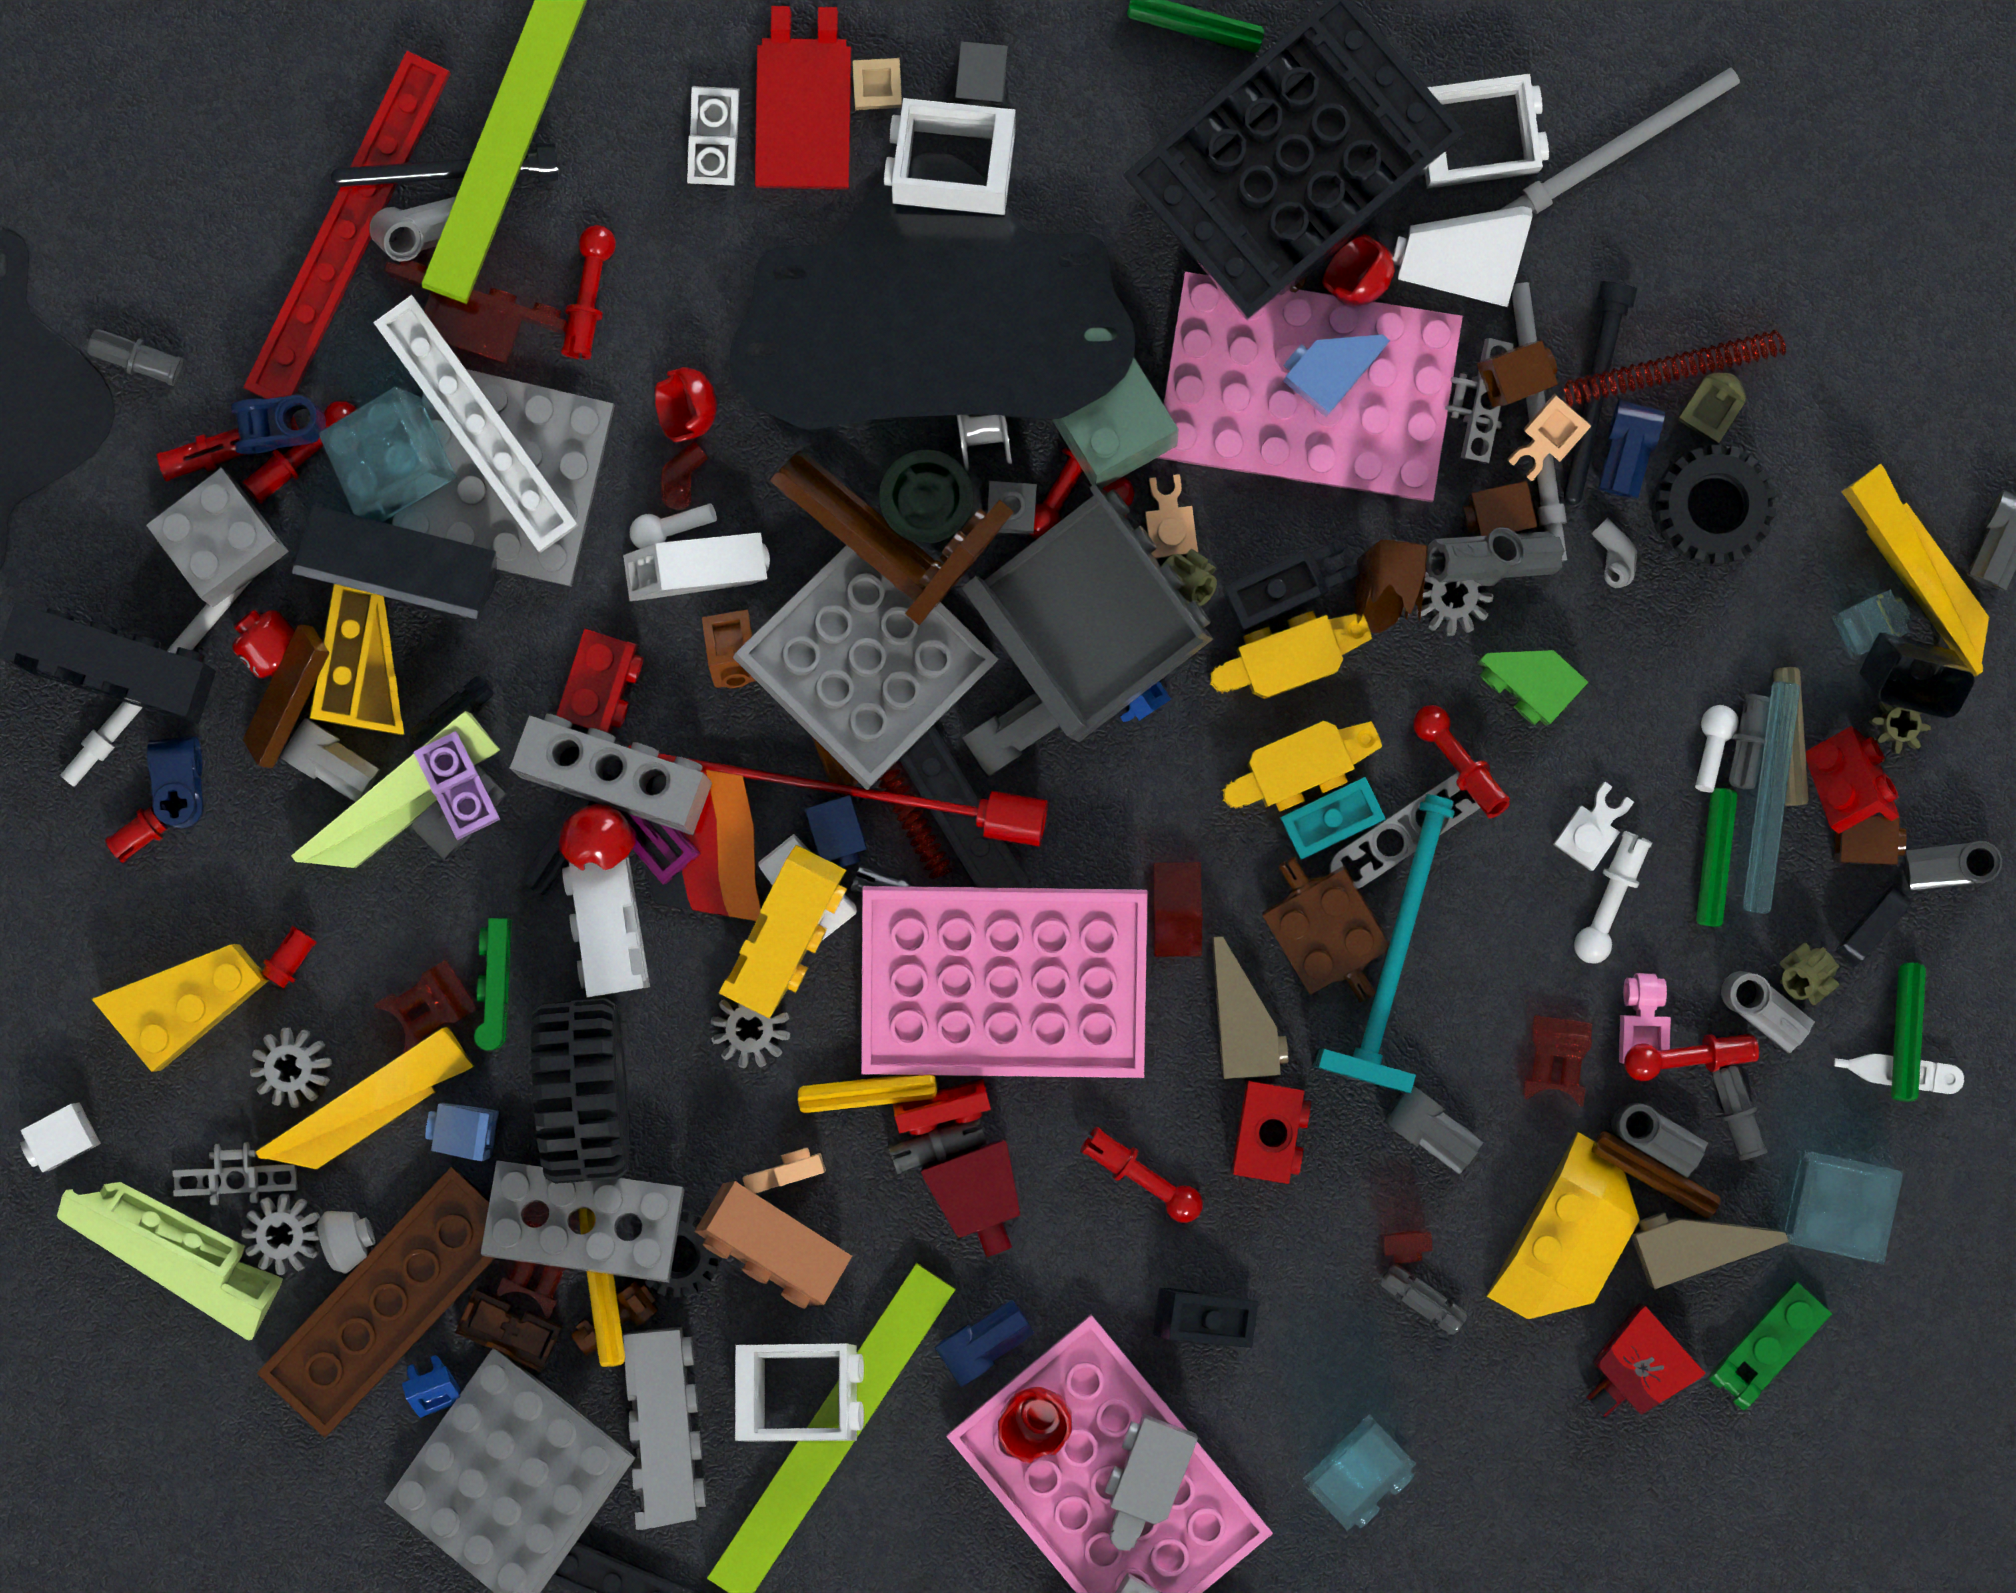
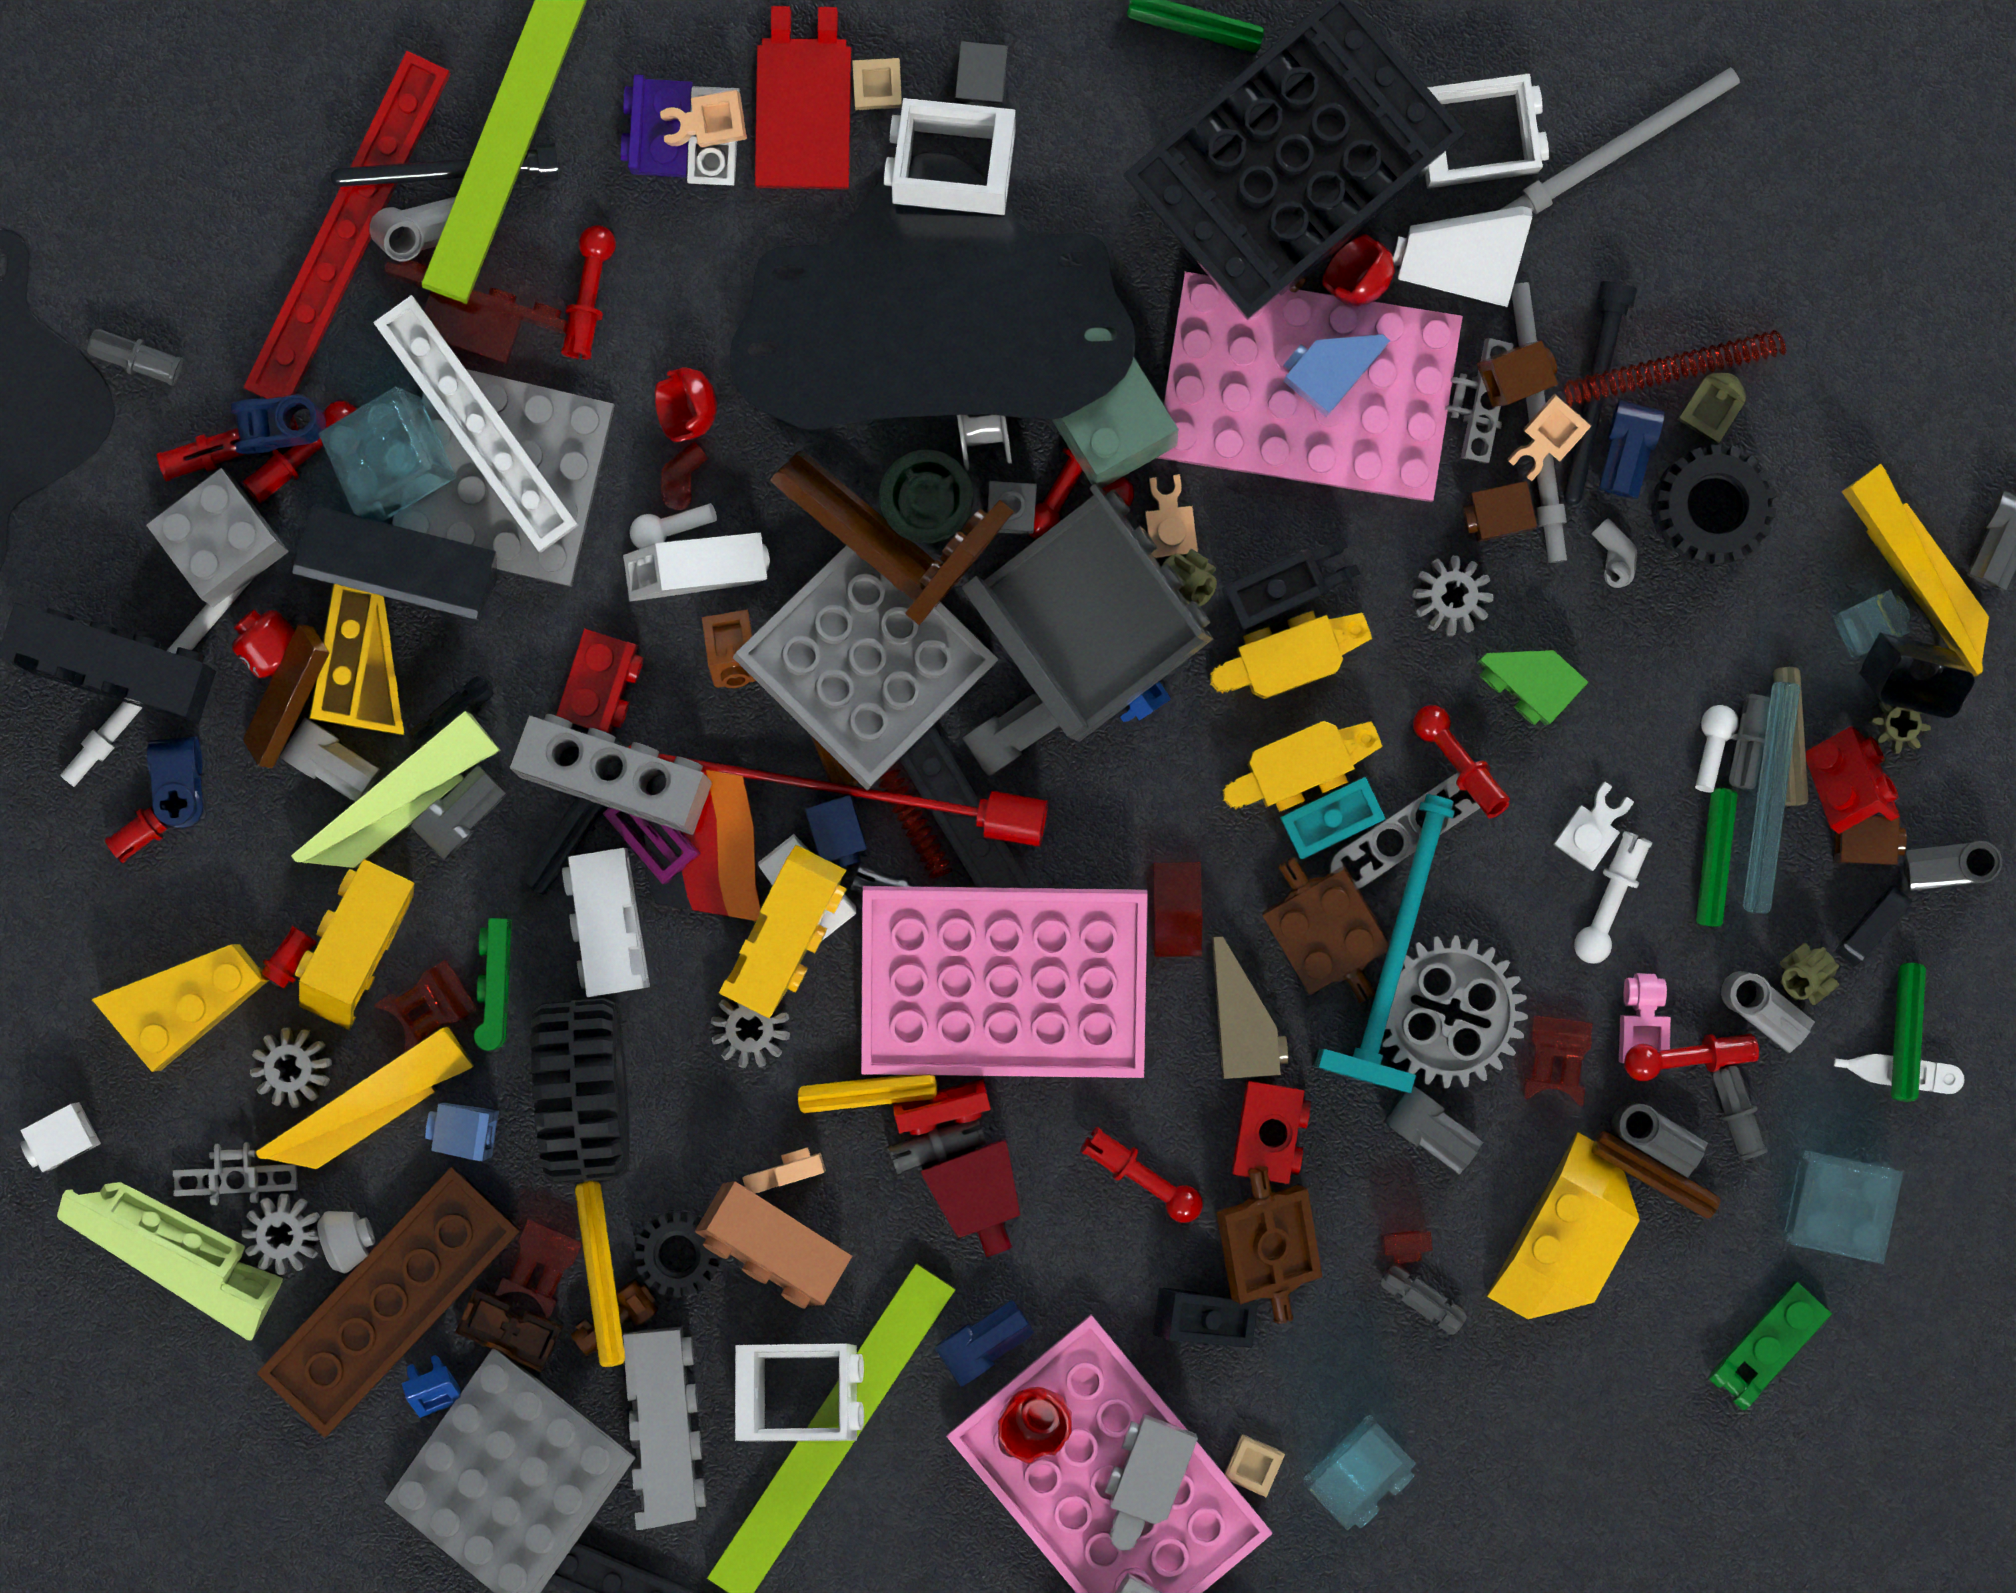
(352, 942): none -> yellow wedge
(456, 785): lavender slope -> none
(596, 836): red hair -> none
(599, 1250): light grey plate -> none
(645, 143): none -> dark purple bracket
(714, 120): none -> light nougat plate
(1254, 1465): none -> tan tile
(1269, 1244): none -> reddish brown plate
(1390, 581): reddish brown piece -> none
(1463, 970): none -> light grey gear
(1494, 556): dark grey piece -> none
(1641, 1365): torso -> none
(1686, 1247): dark tan slope -> none

